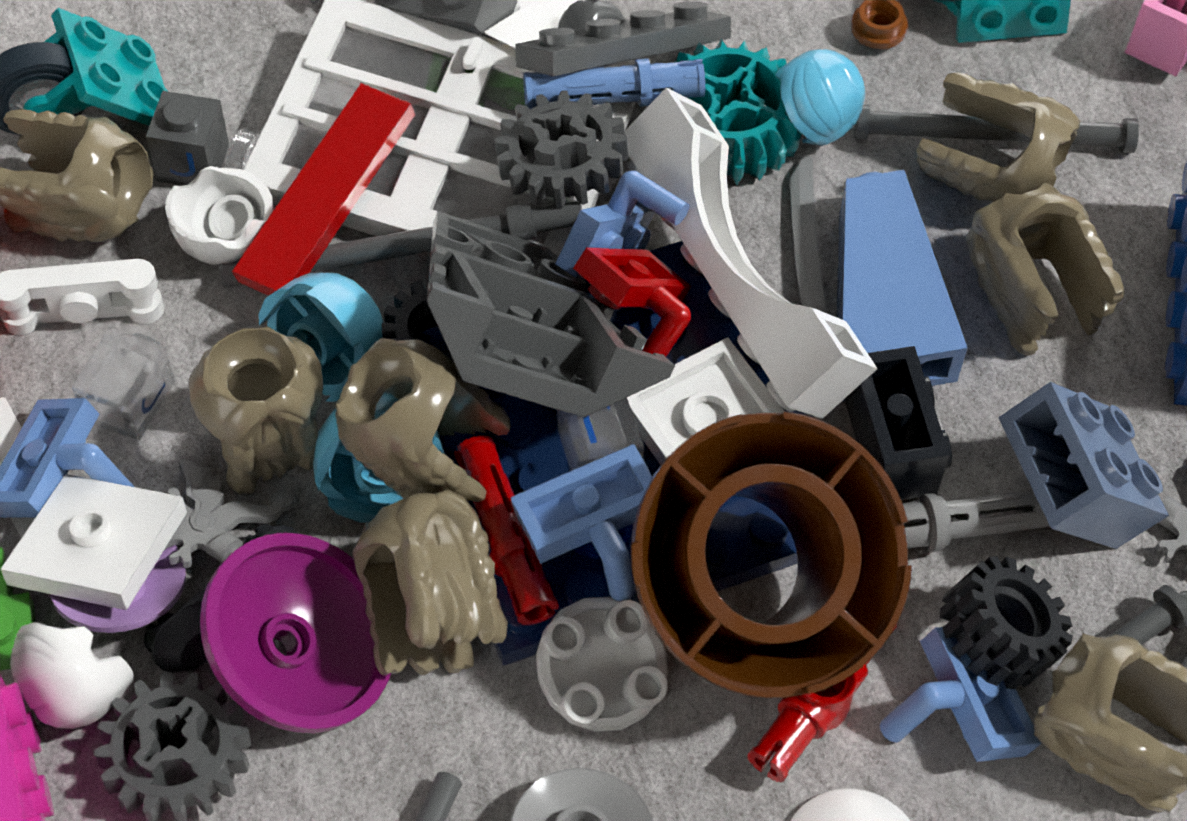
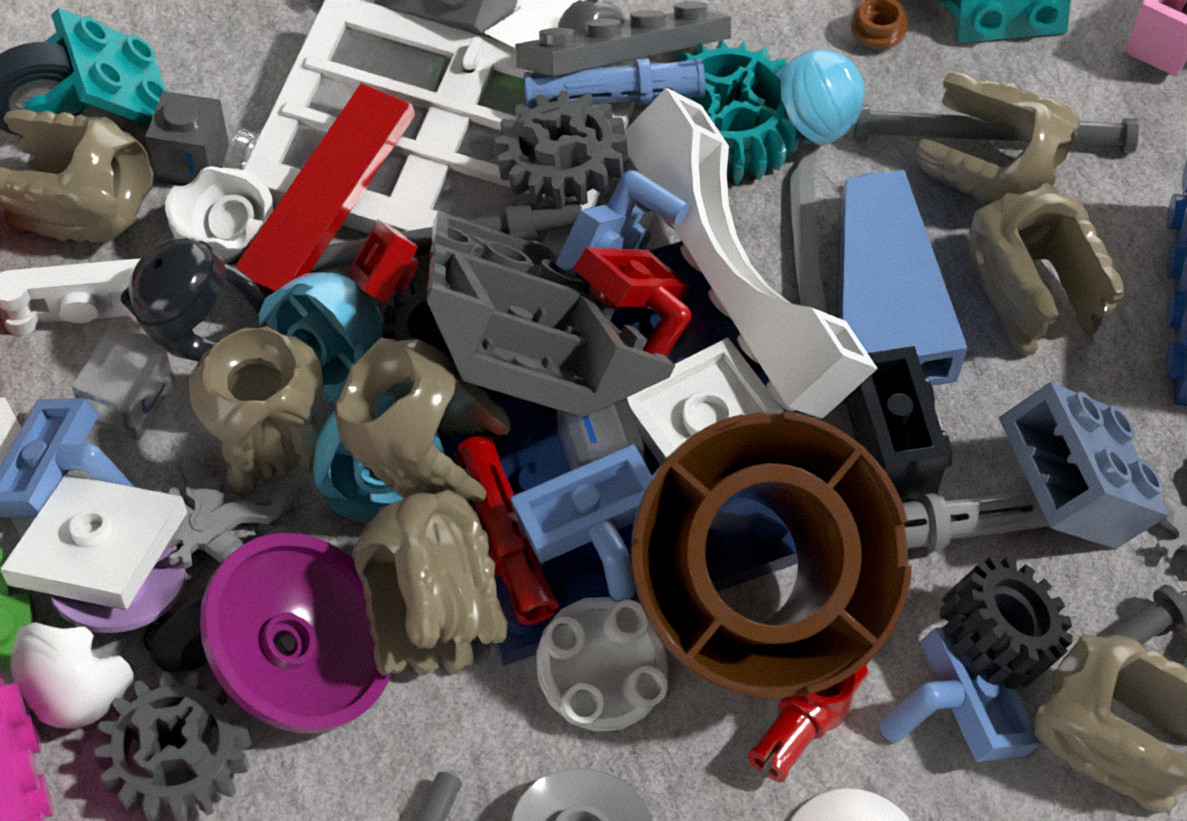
(176, 290): none -> black hair
(384, 262): none -> red plate

